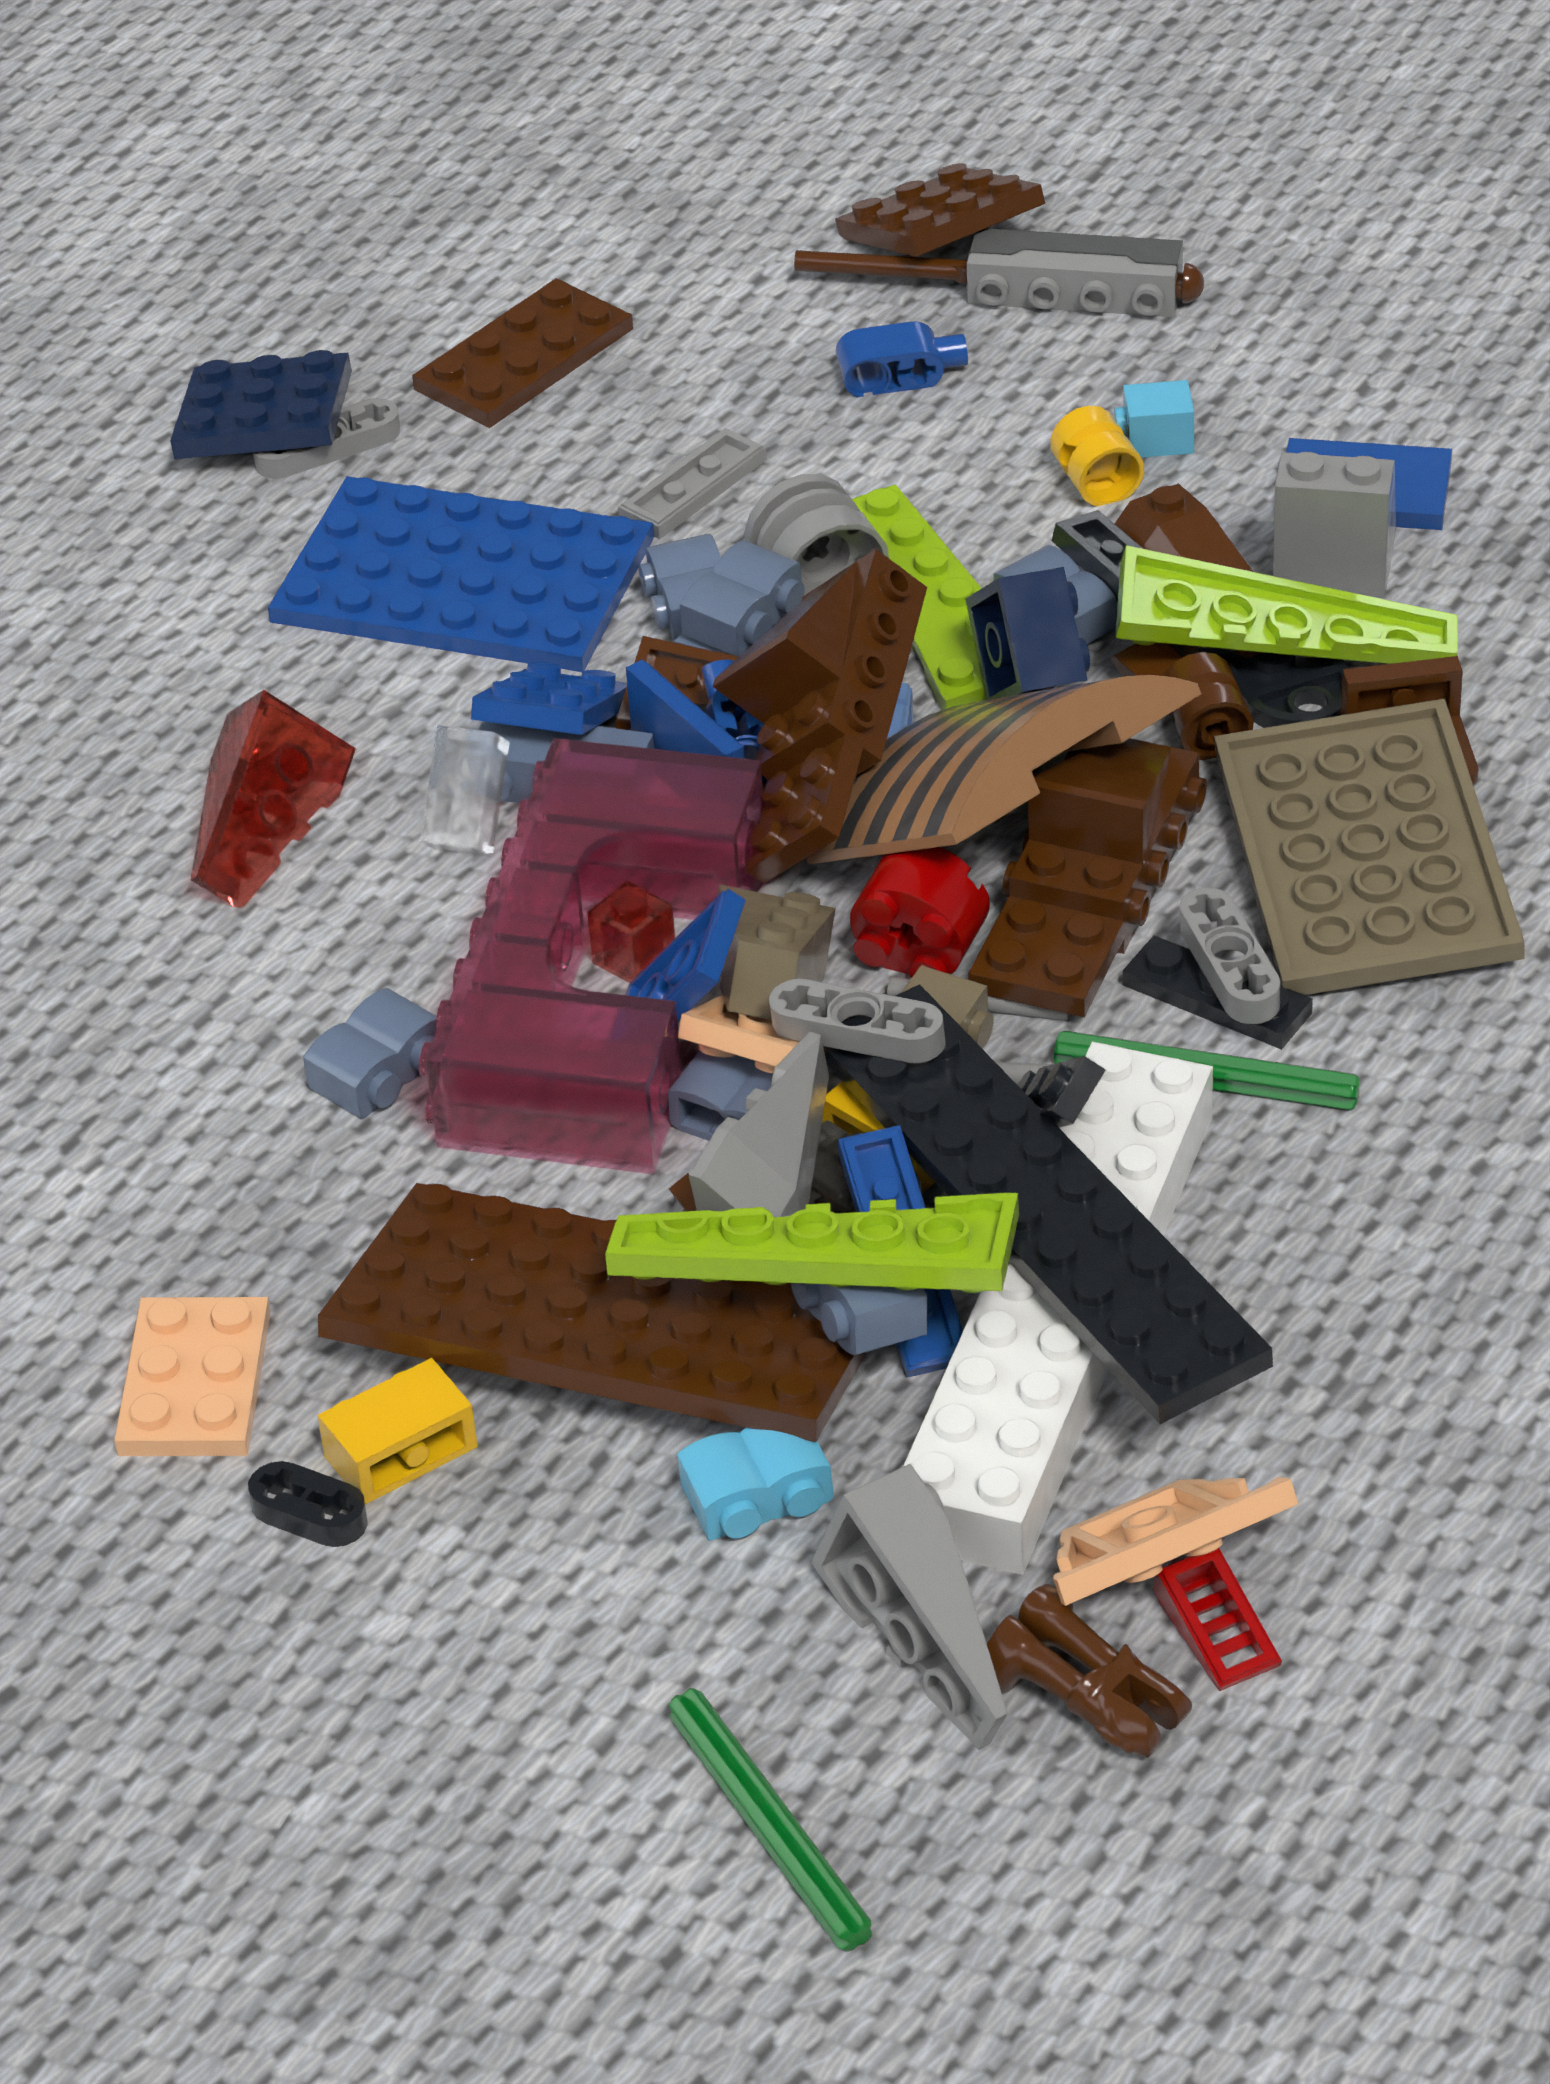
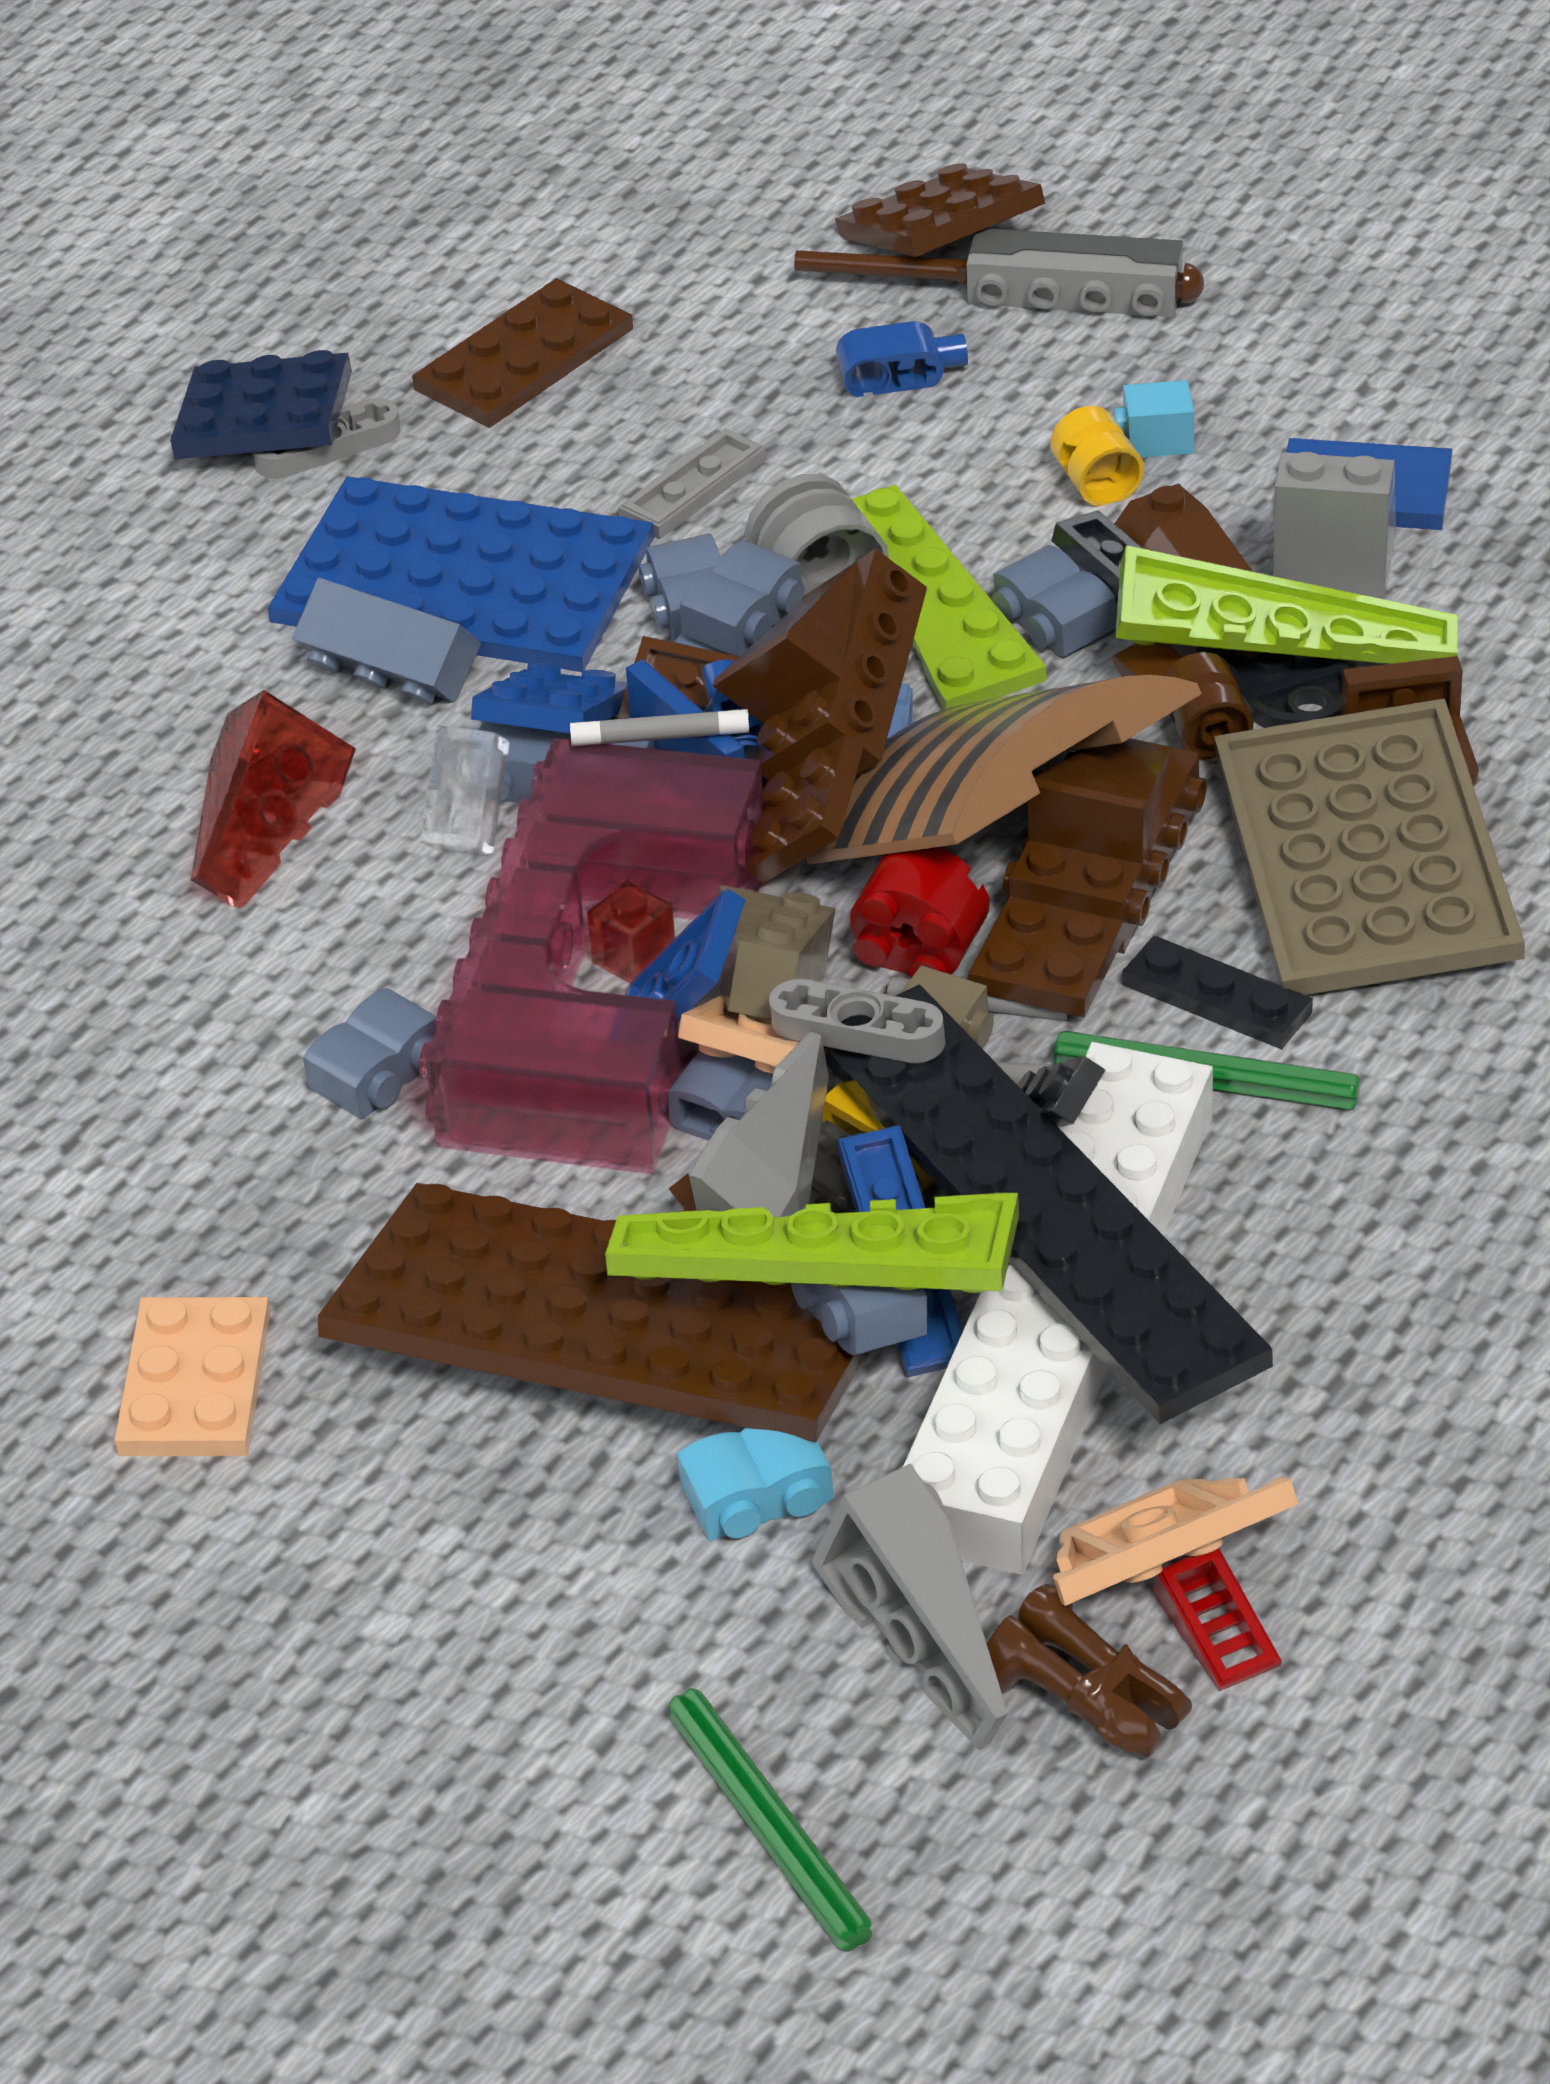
(305, 1507): black beam -> none
(385, 642): none -> sand blue brick
(398, 1430): yellow brick -> none
(659, 727): none -> light grey bar
(1028, 634): dark blue brick -> none
(1226, 976): light grey beam -> none

